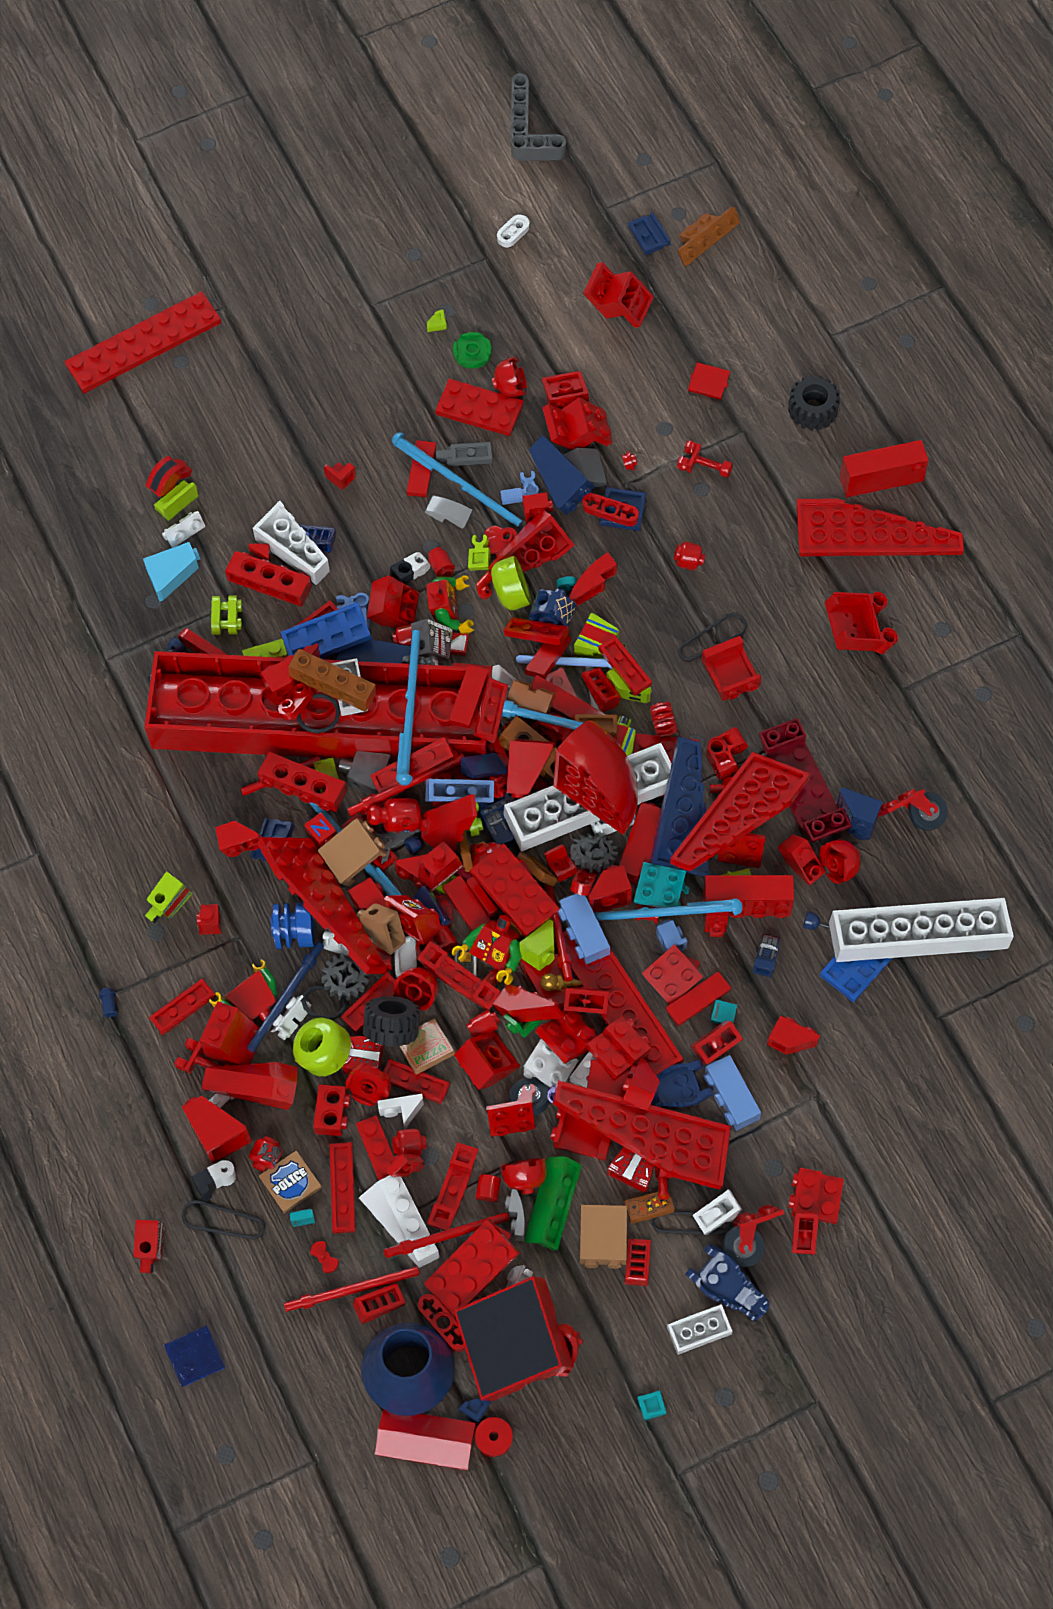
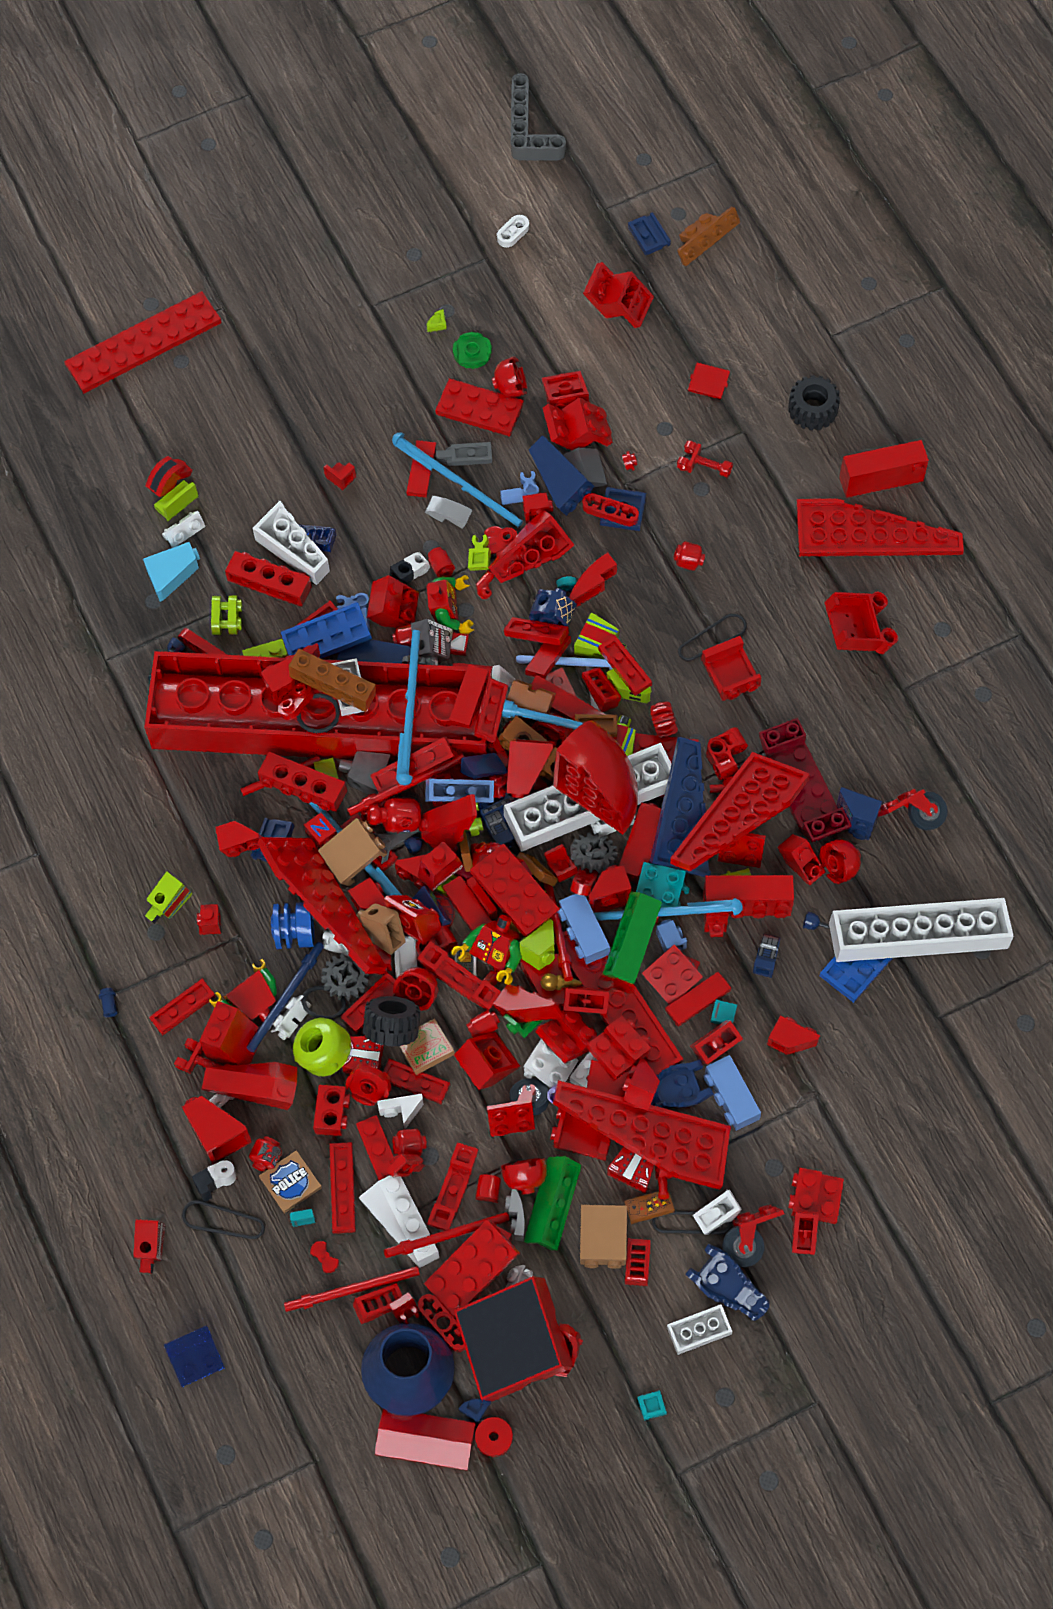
(260, 551): red slope -> none
(404, 1308): none -> red tile
(510, 584): lime piece -> none
(632, 937): none -> green panel

